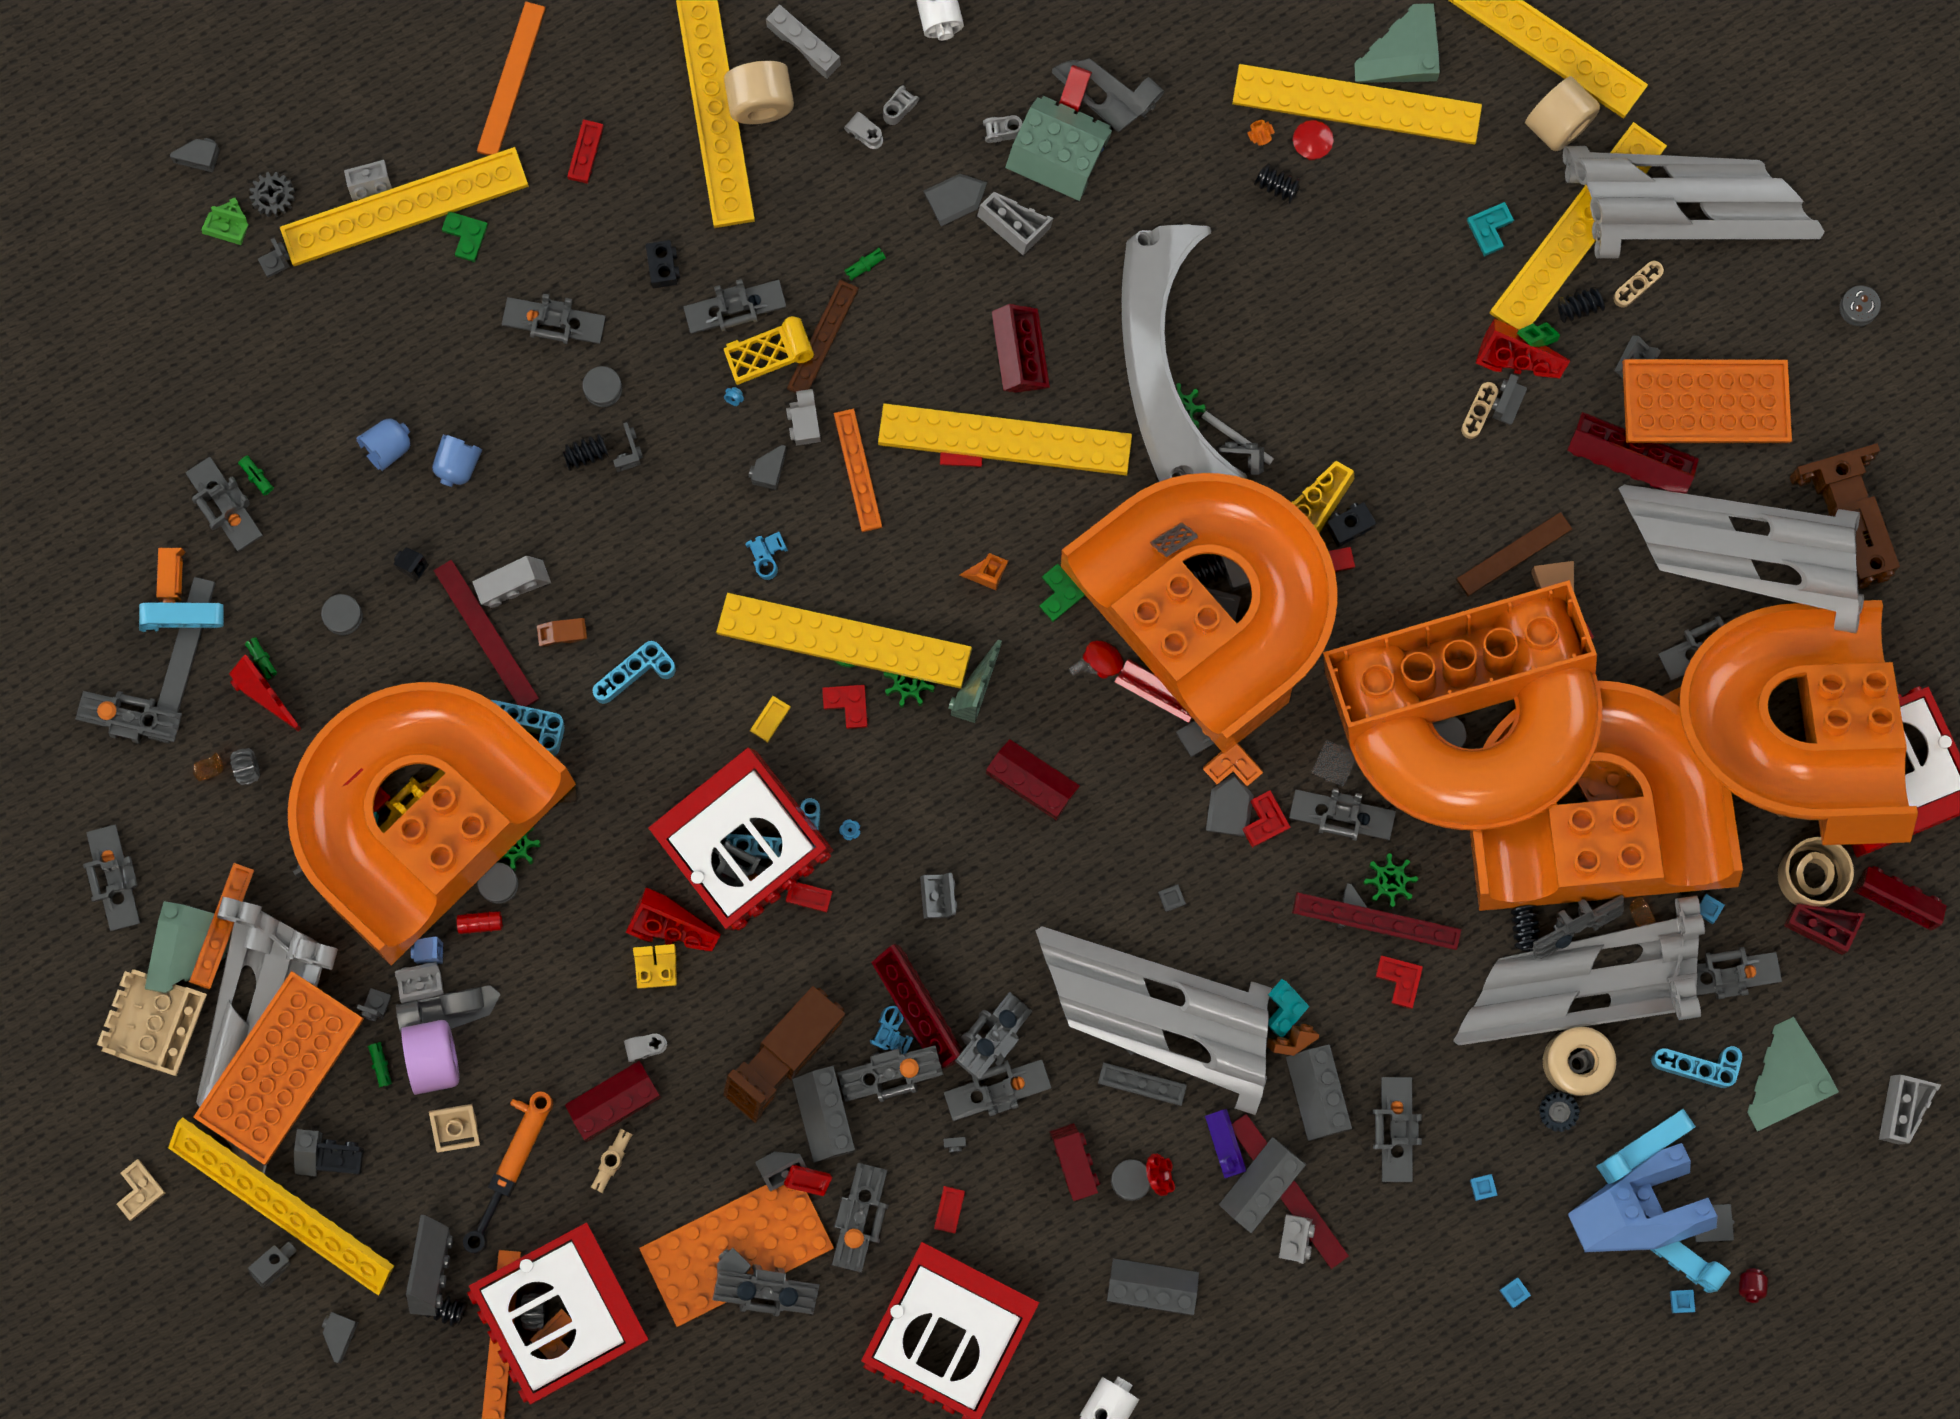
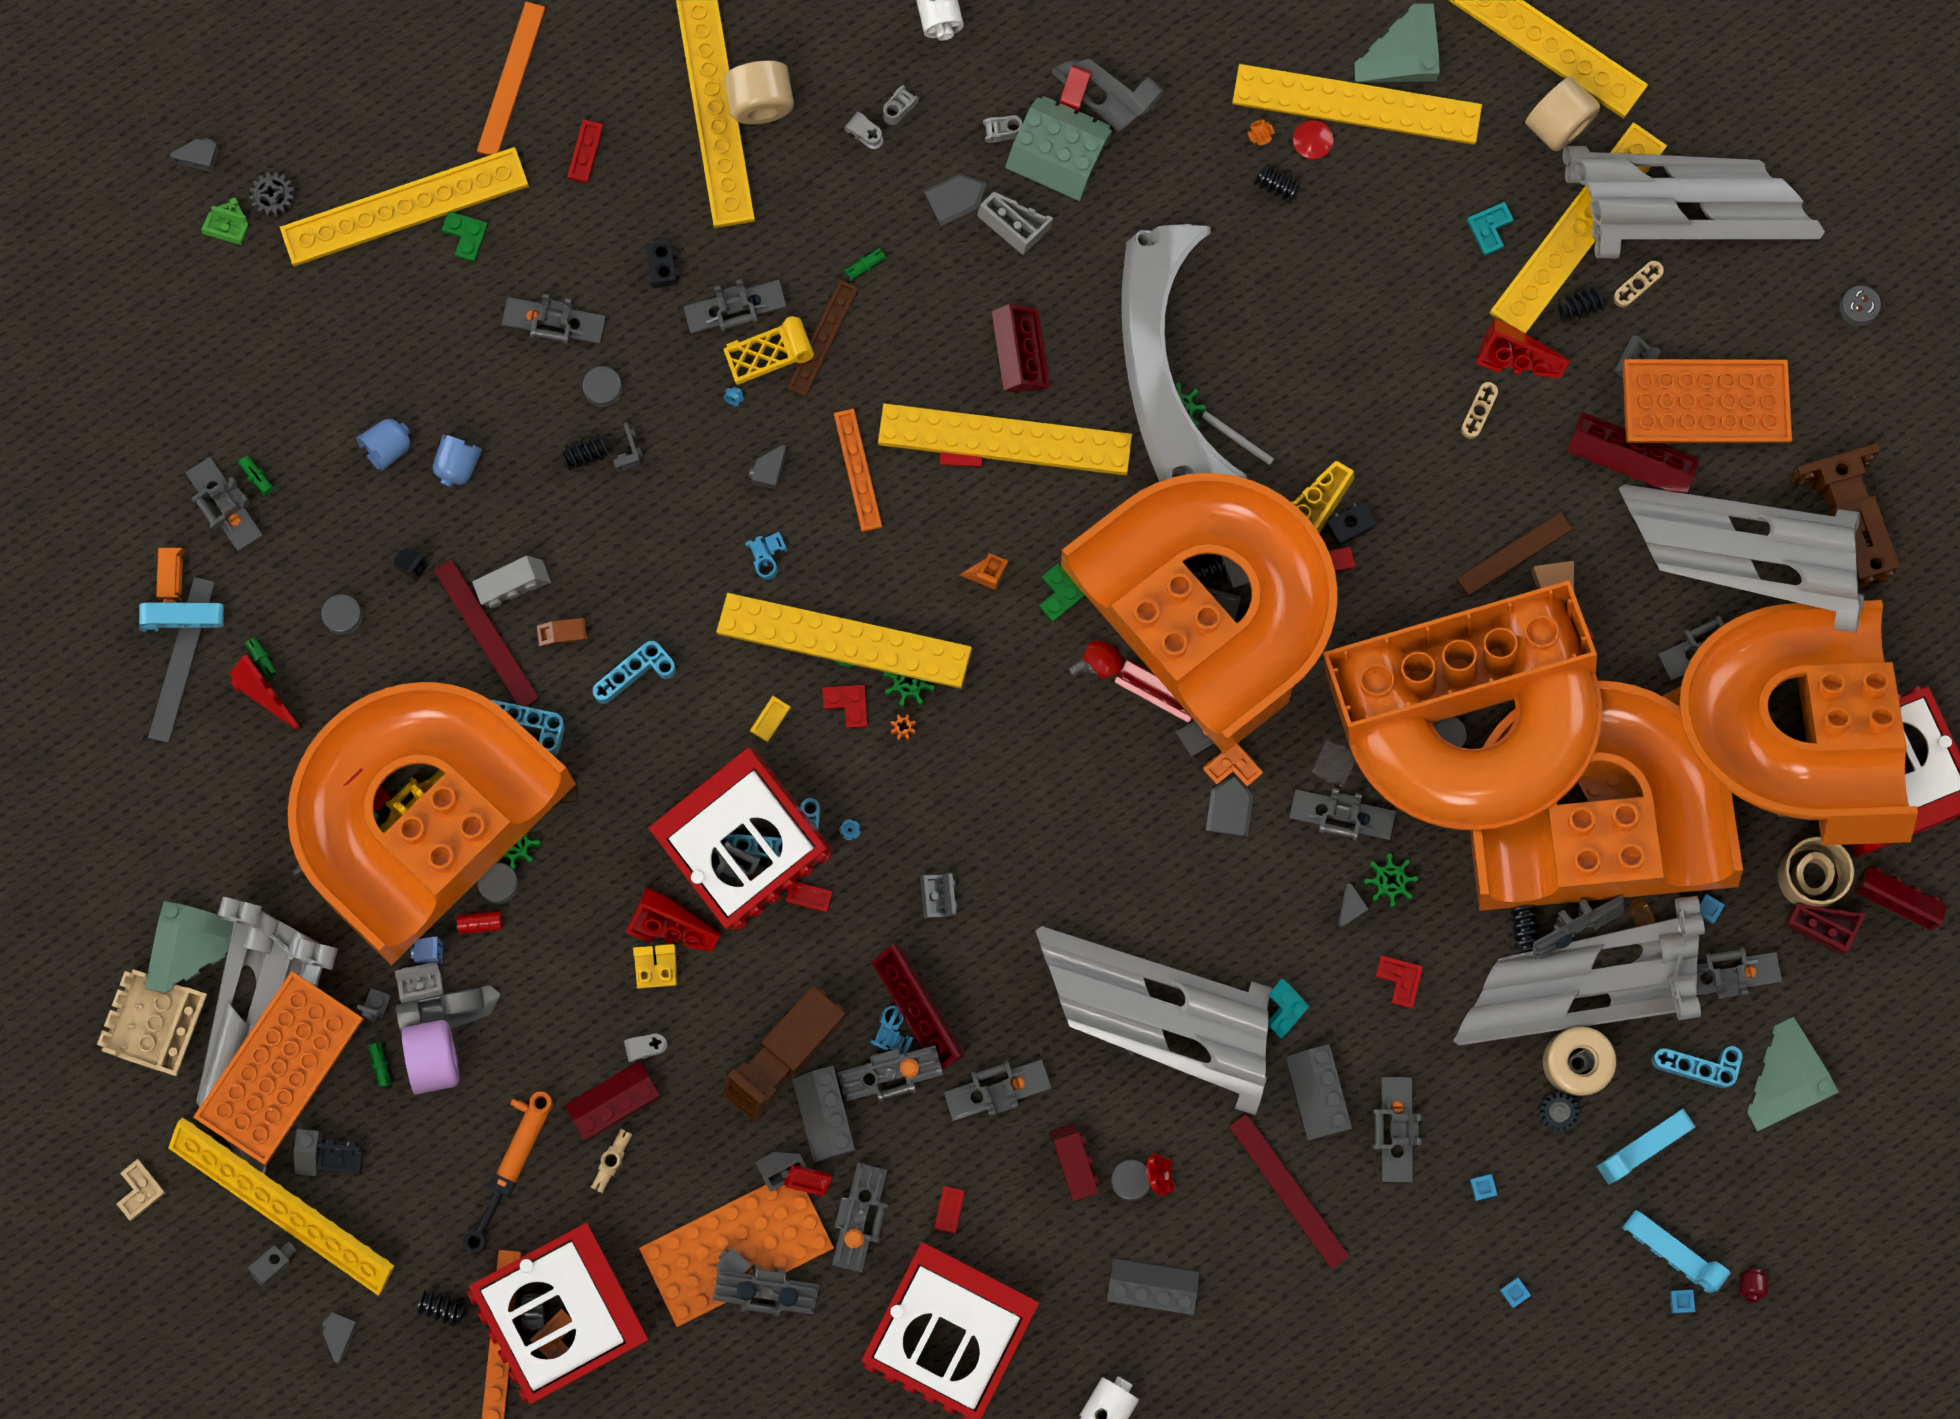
(120, 876): dark grey piece -> none
(128, 723): dark grey piece -> none
(208, 768): clear orange hair -> none
(220, 929): orange tile -> none
(245, 766): dark grey gear -> none
(276, 260): dark grey bracket -> none
(367, 180): light grey bracket -> none
(428, 1267): dark grey slope -> none
(454, 1124): tan slope -> none
(794, 32): light grey arch -> none
(804, 419): light grey hinge -> none
(905, 733): none -> orange gear
(954, 1144): dark grey plate -> none
(970, 697): sand green slope -> none
(1000, 1038): dark grey piece -> none
(1032, 779): dark red slope -> none
(1142, 1084): dark grey tile -> none
(1171, 898): dark grey tile -> none
(1184, 540): dark grey window -> none
(1225, 1143): dark purple hinge -> none
(1255, 461): dark grey bracket -> none
(1262, 1185): dark grey slope -> none
(1271, 821): red plate -> none
(1296, 1238): light grey bracket -> none
(1299, 1038): dark orange slope -> none
(1376, 921): dark red tile -> none
(1510, 400): dark grey bracket -> none
(1539, 335): green slope -> none
(1629, 1215): medium blue wedge -> none
(1724, 1228): dark grey piece -> none
(1904, 1107): light grey wedge -> none

